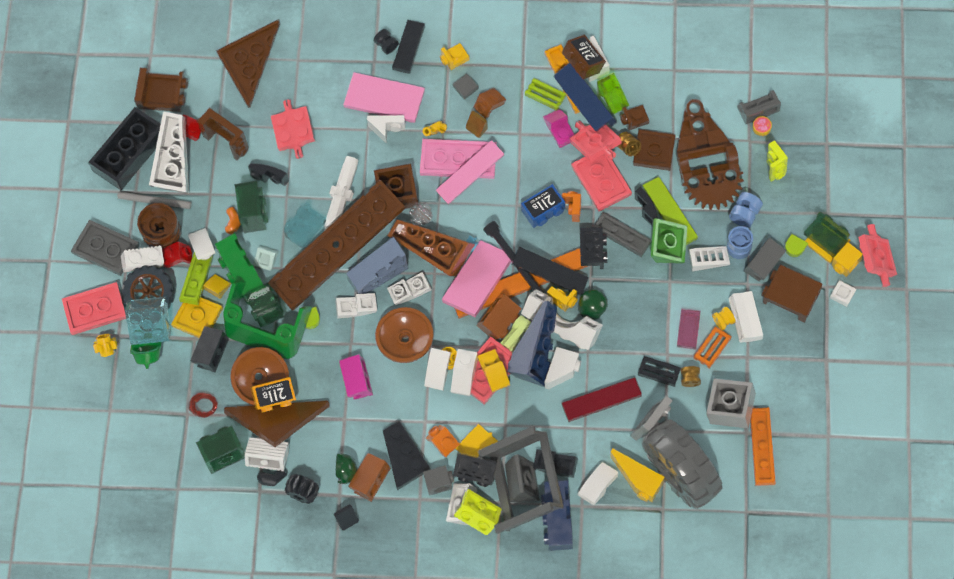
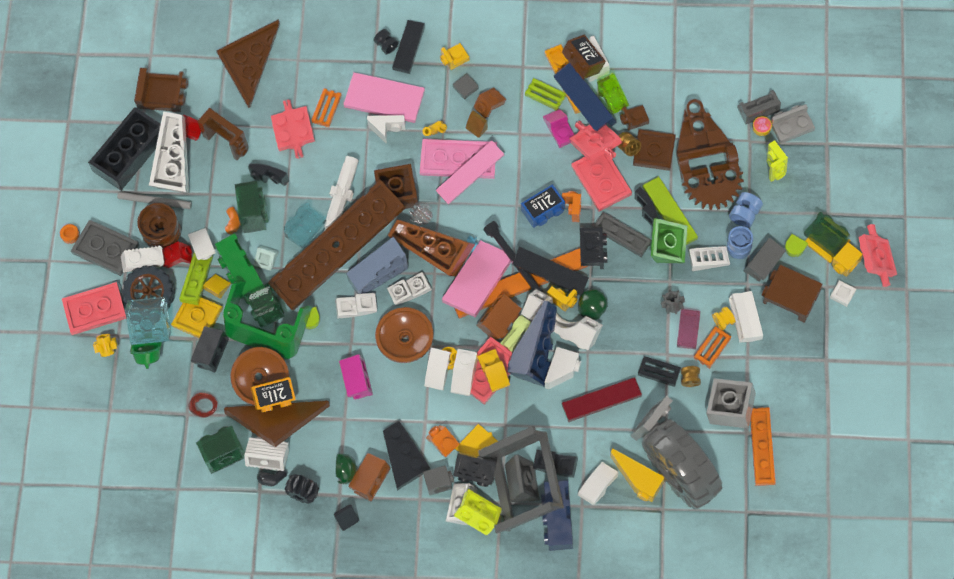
(69, 233): none -> orange tile
(330, 94): none -> orange tile
(673, 302): none -> dark grey gear
(792, 123): none -> light grey bracket

